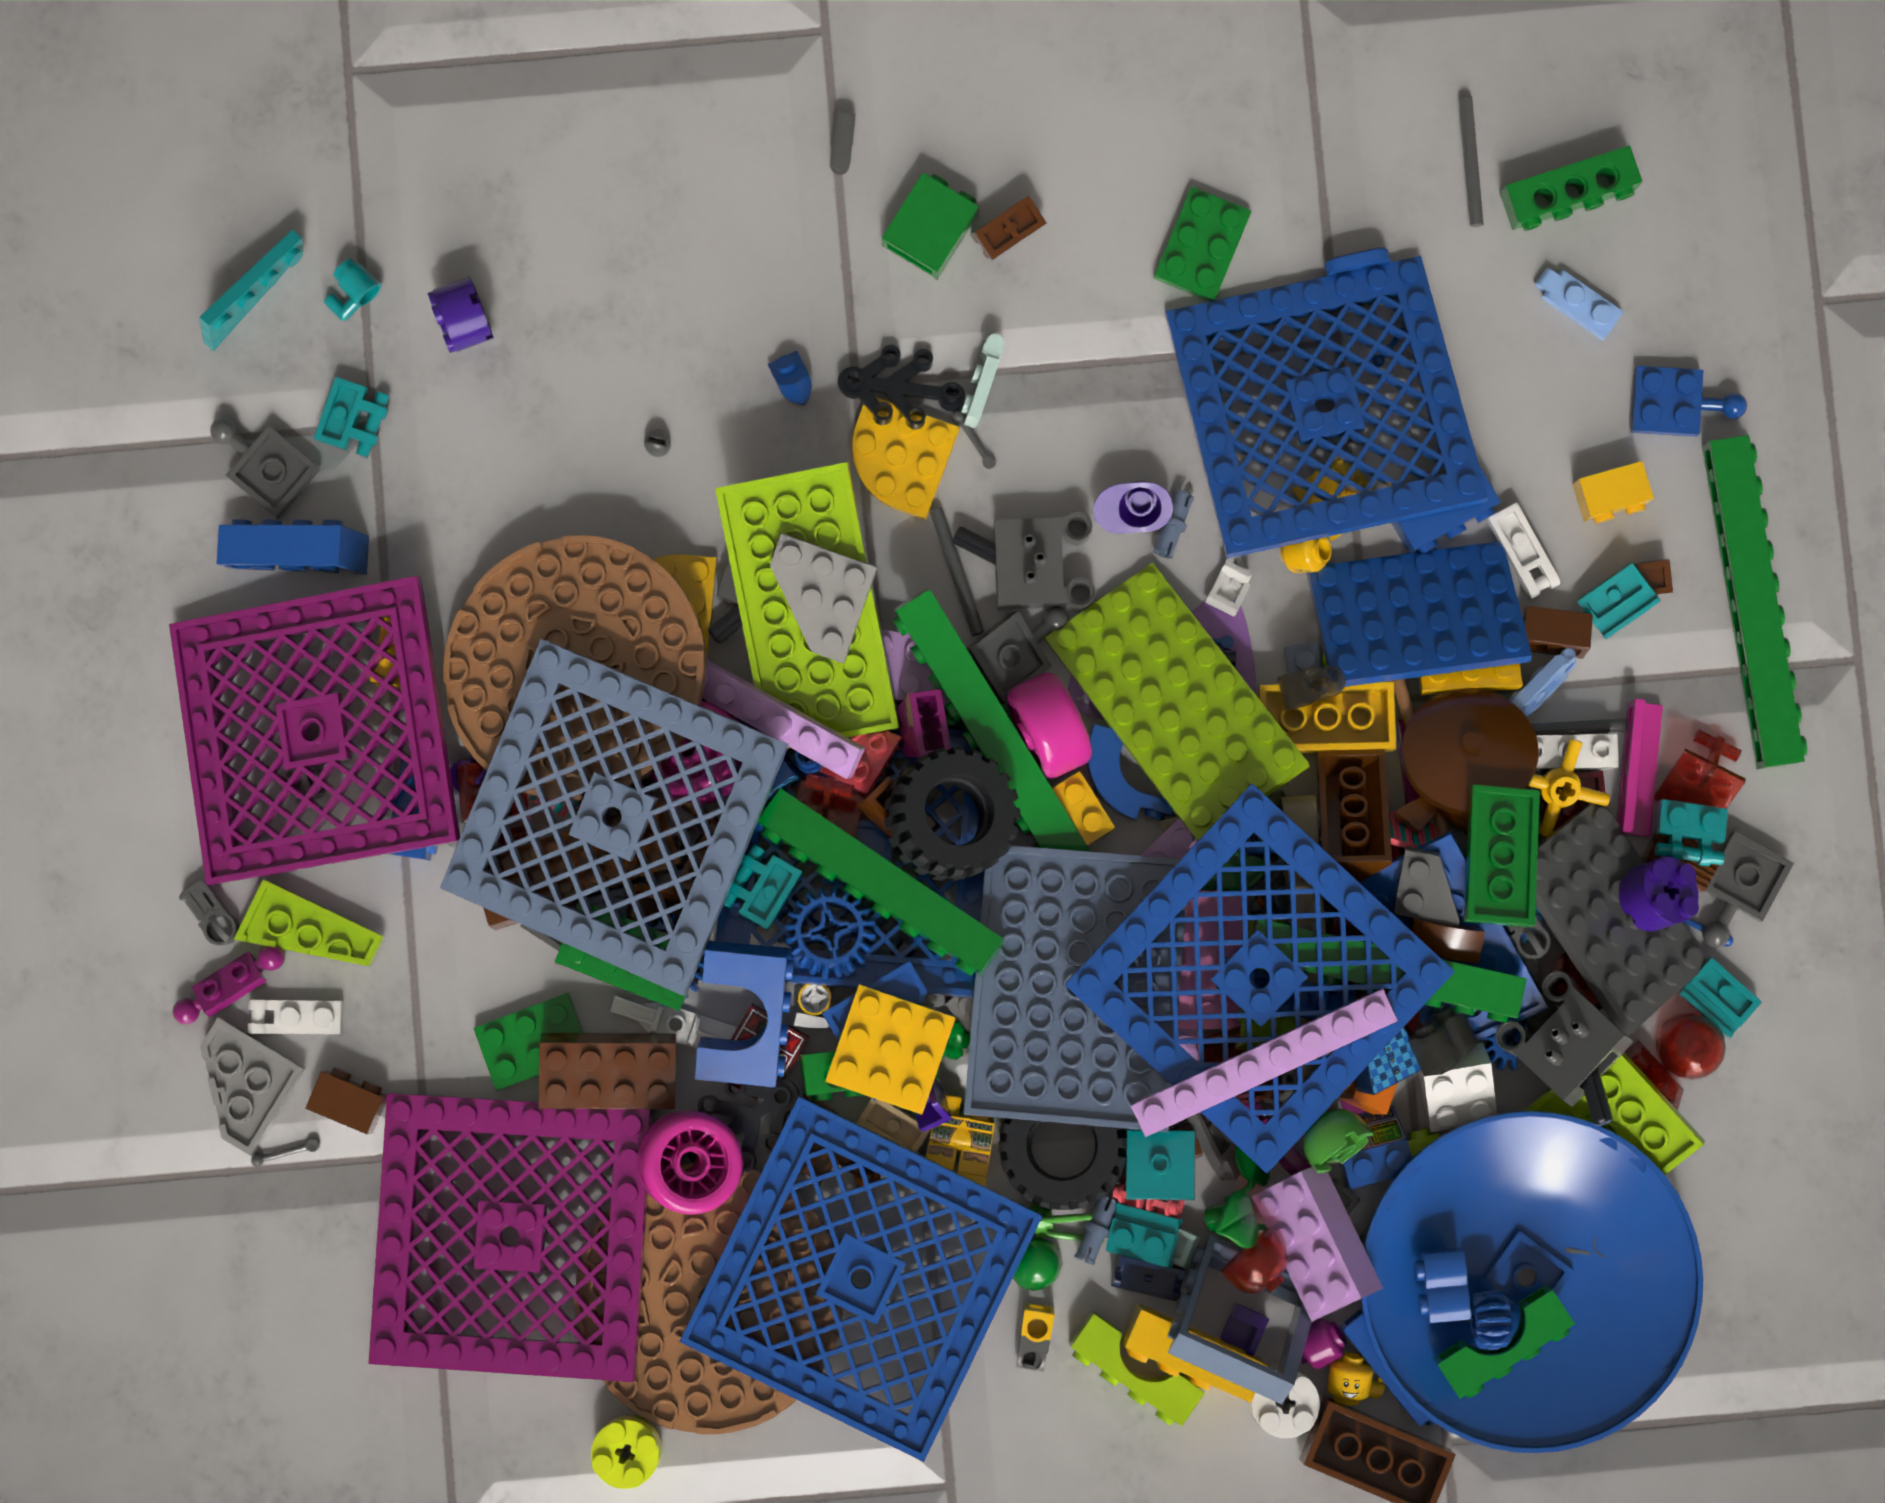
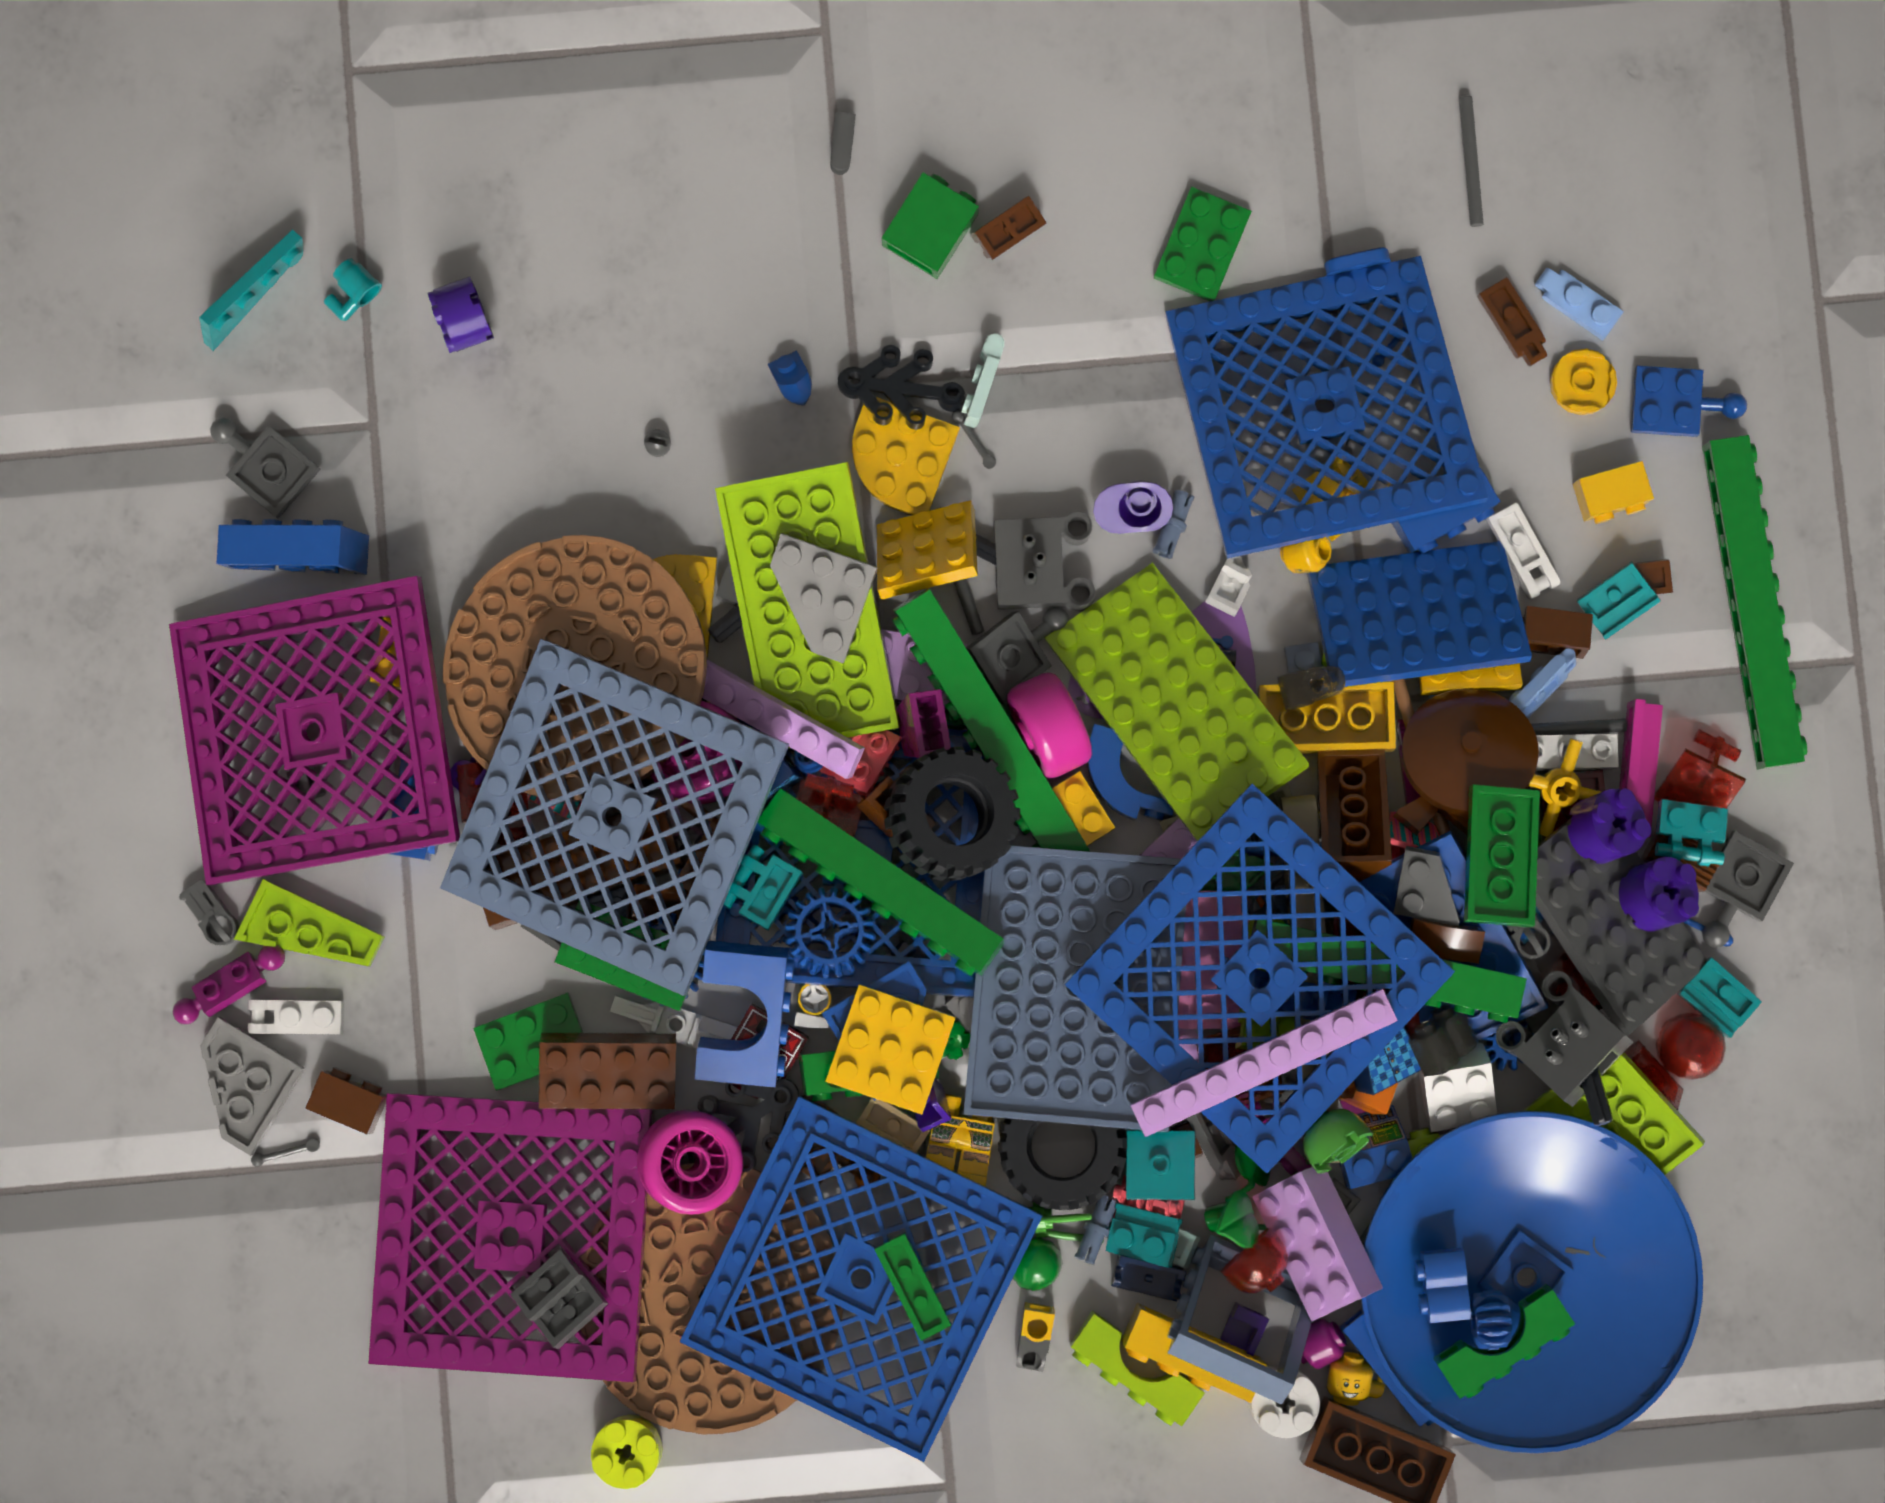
(342, 413): teal plate -> none
(559, 1299): none -> dark grey slope
(912, 1286): none -> green plate
(926, 549): none -> yellow plate
(1514, 321): none -> reddish brown hinge
(1583, 381): none -> yellow tile
(1608, 826): none -> dark purple brick
(1616, 165): green brick -> none

